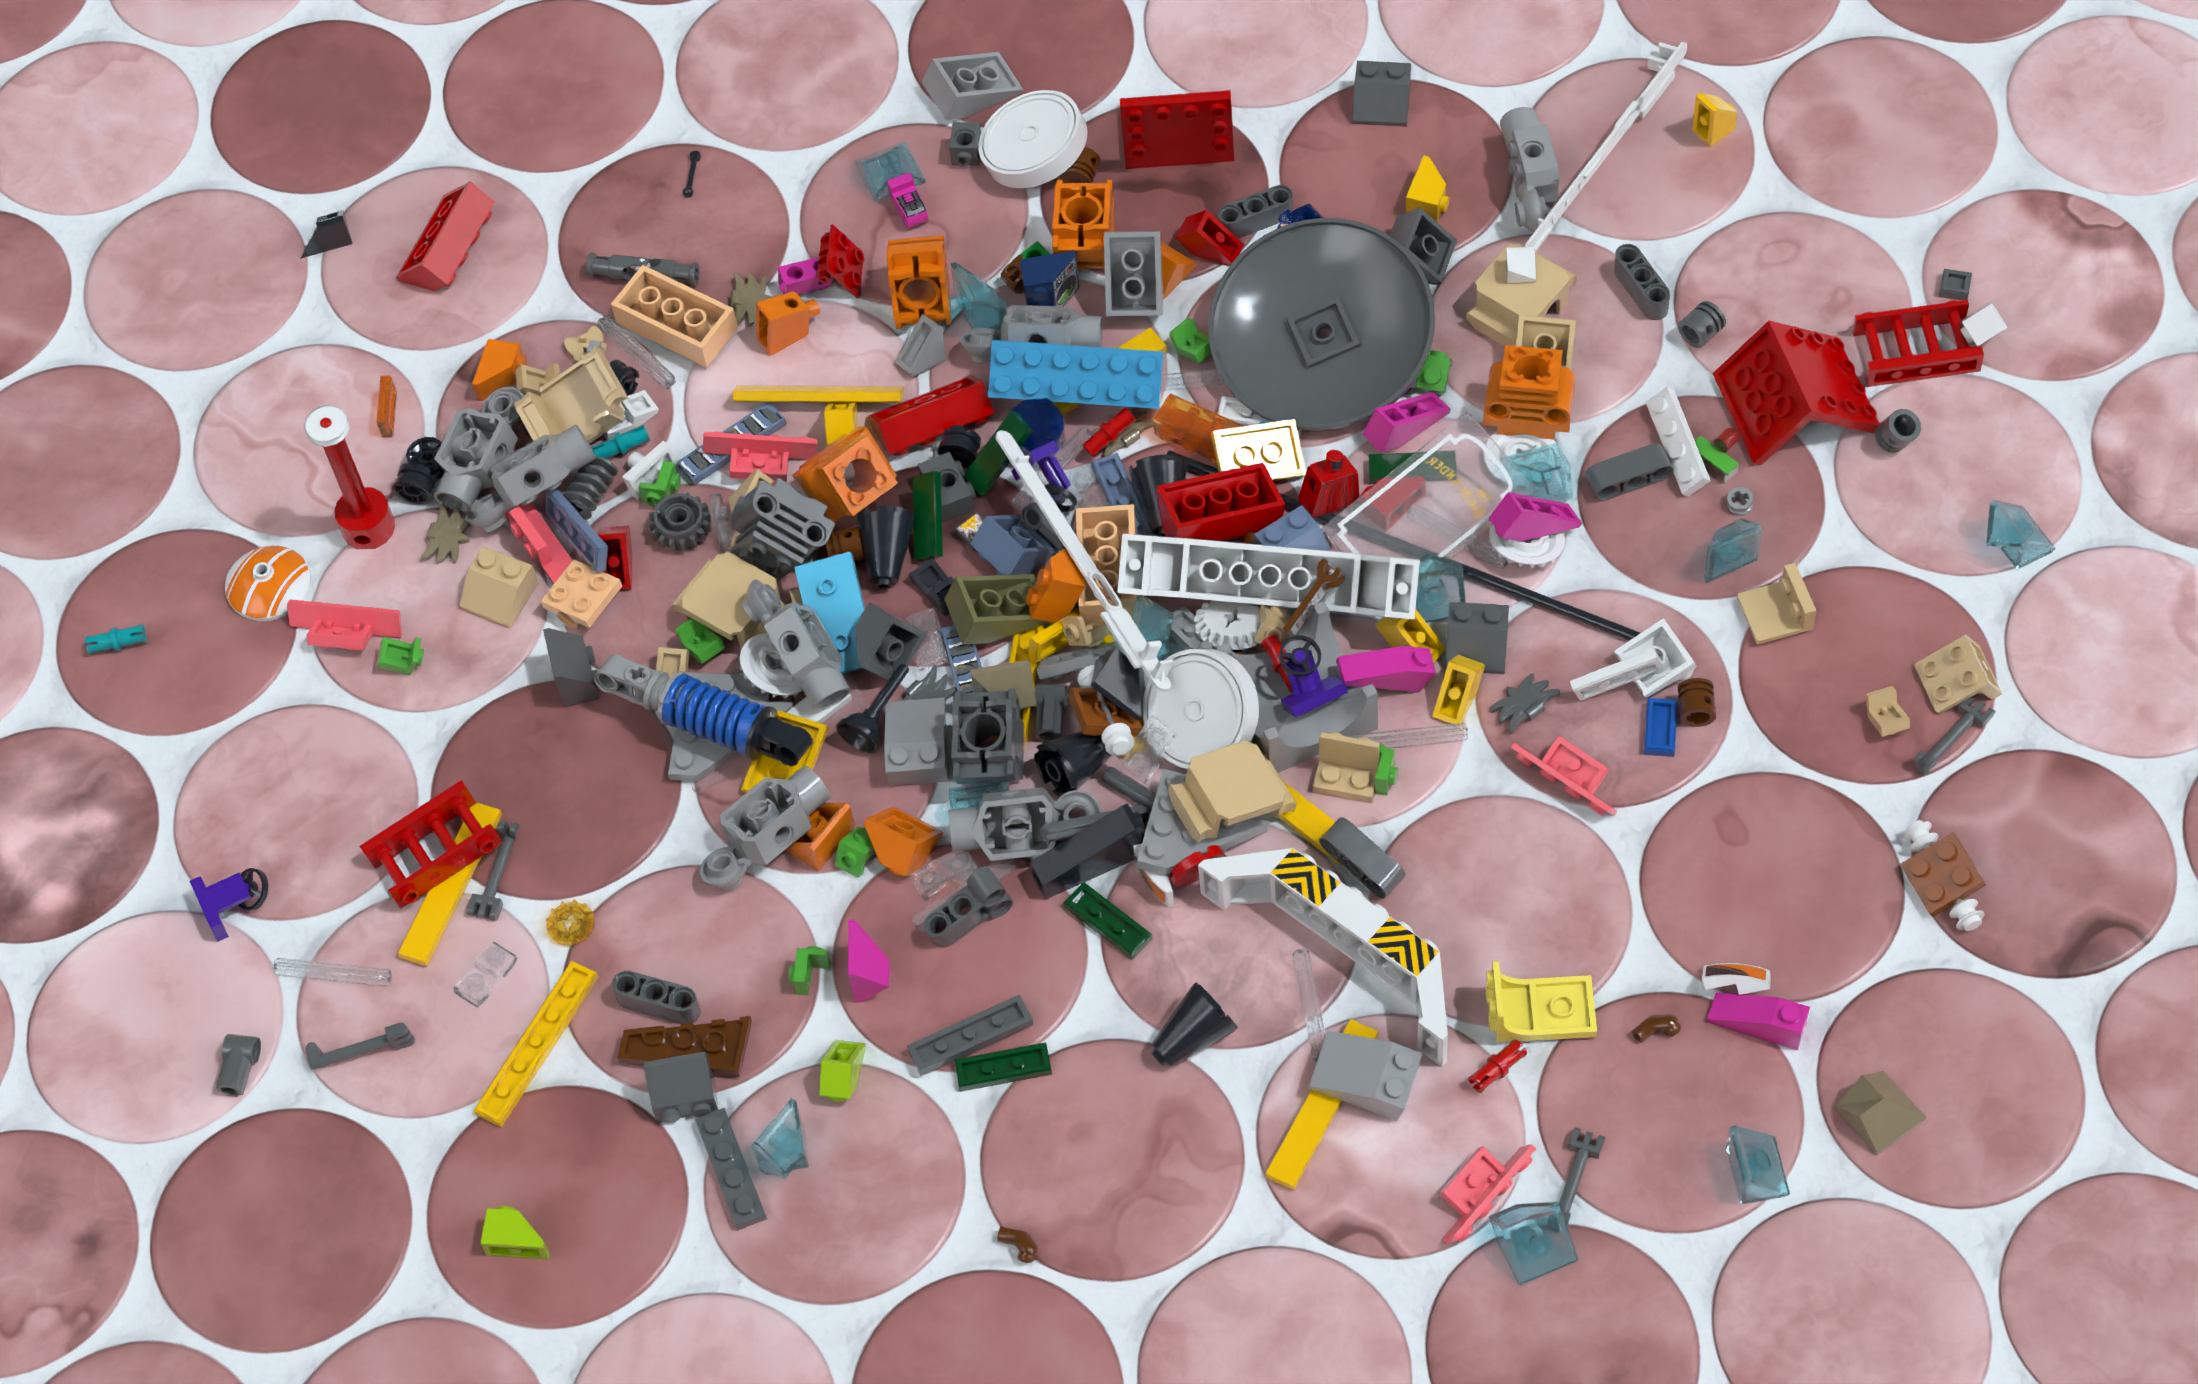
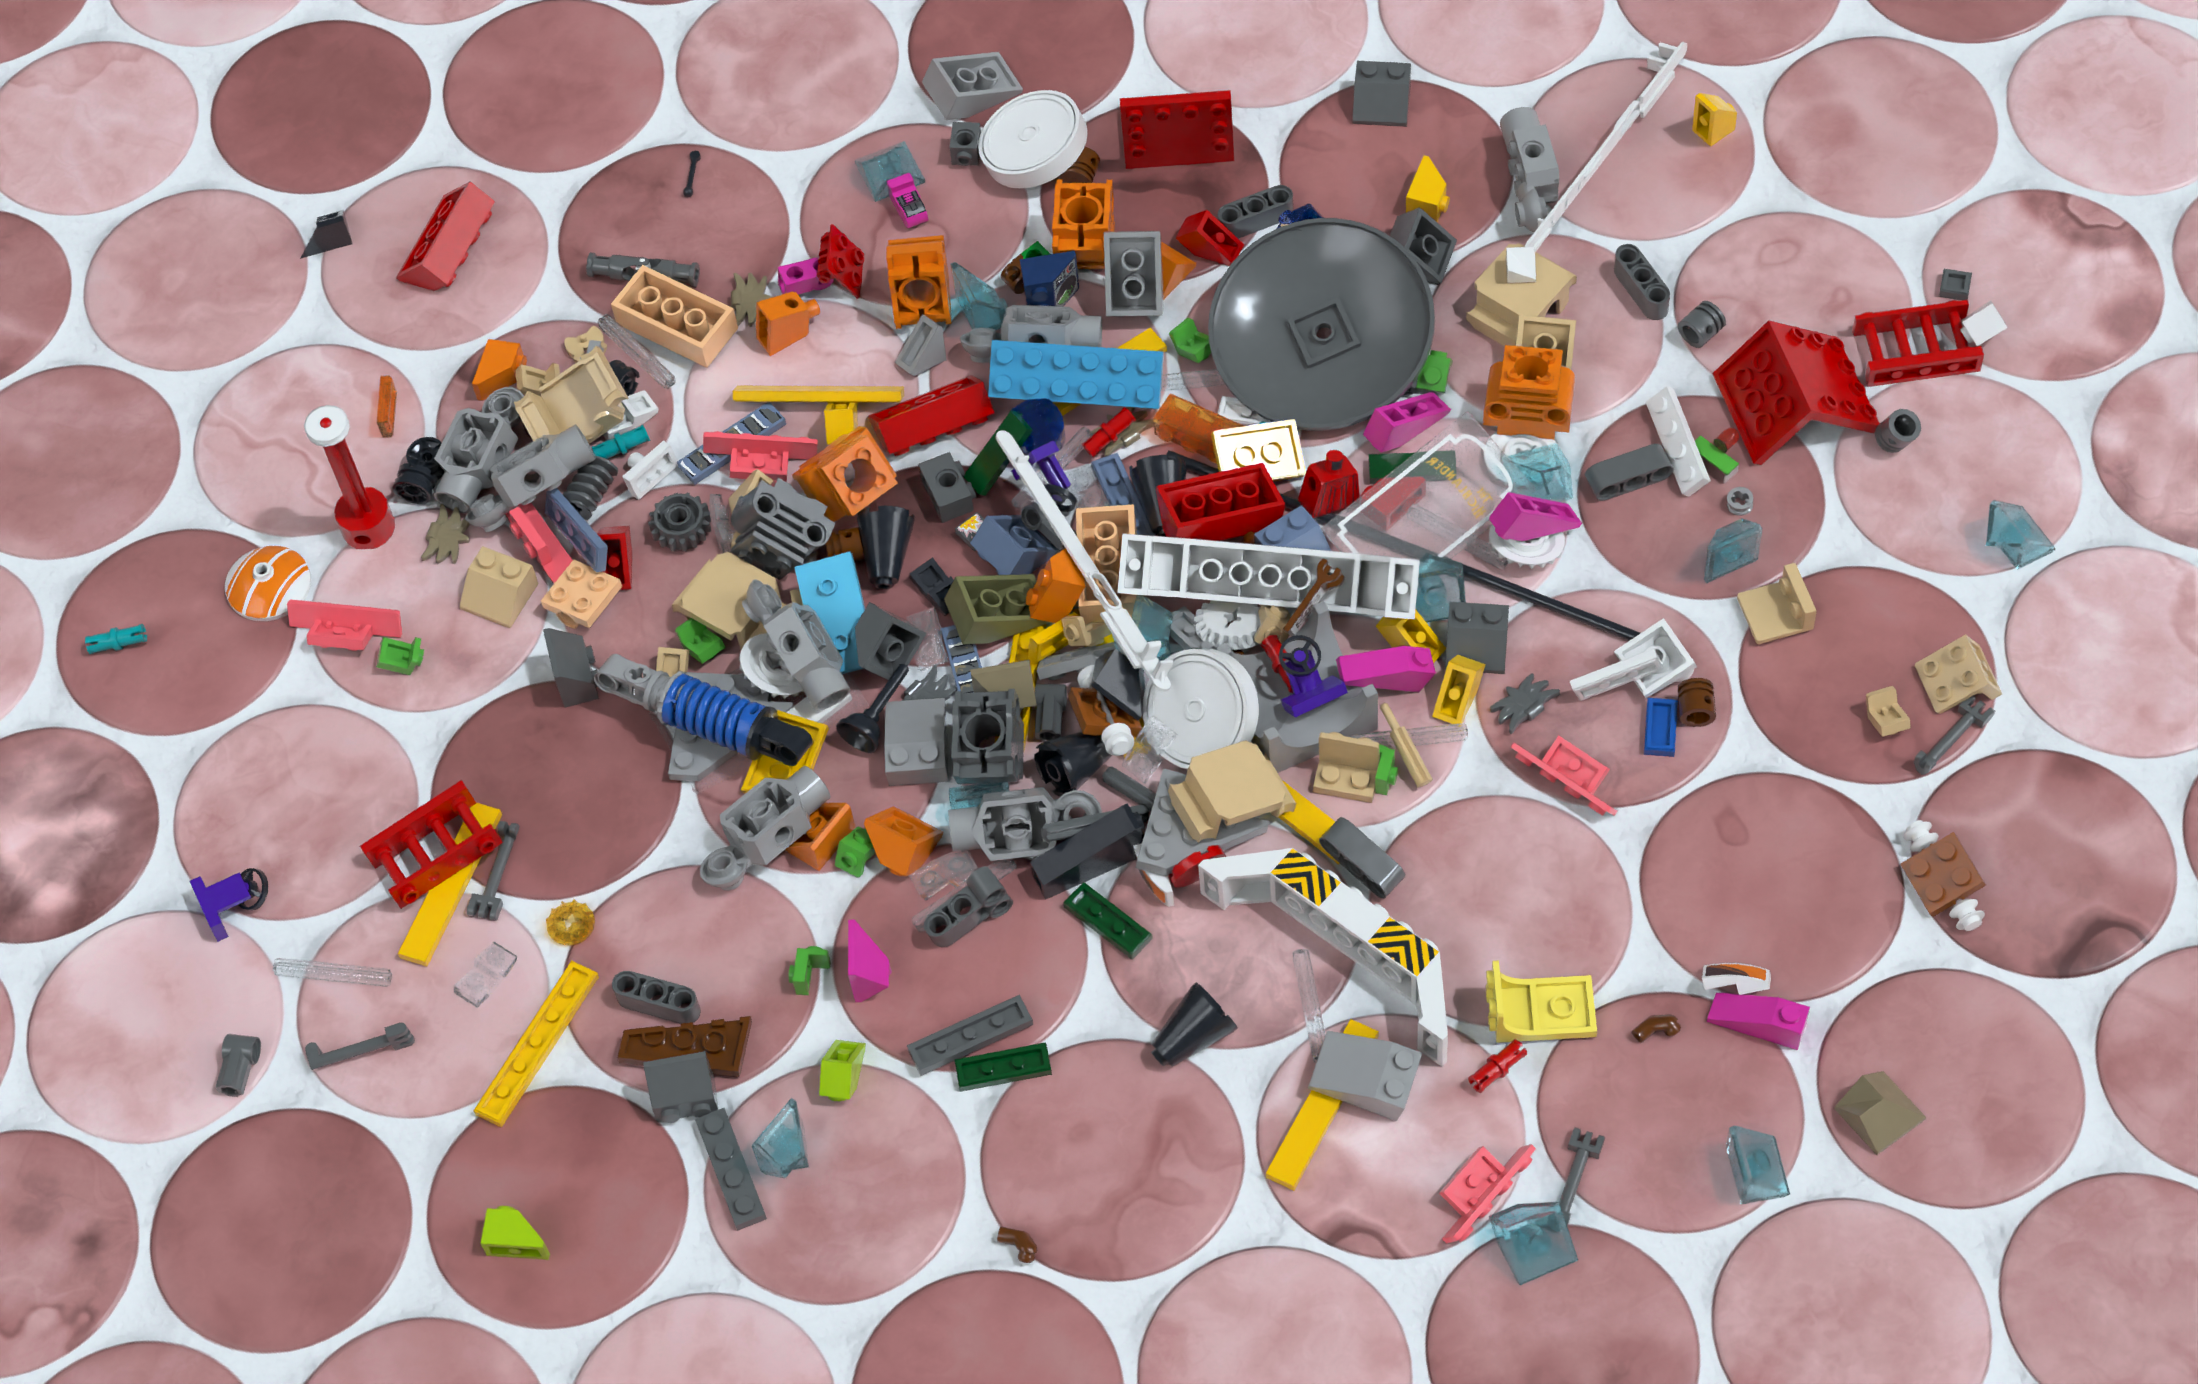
(666, 484): bright green bracket -> none
(928, 516): dark green tile -> none
(960, 444): black wheel -> none
(1406, 749): none -> tan axle

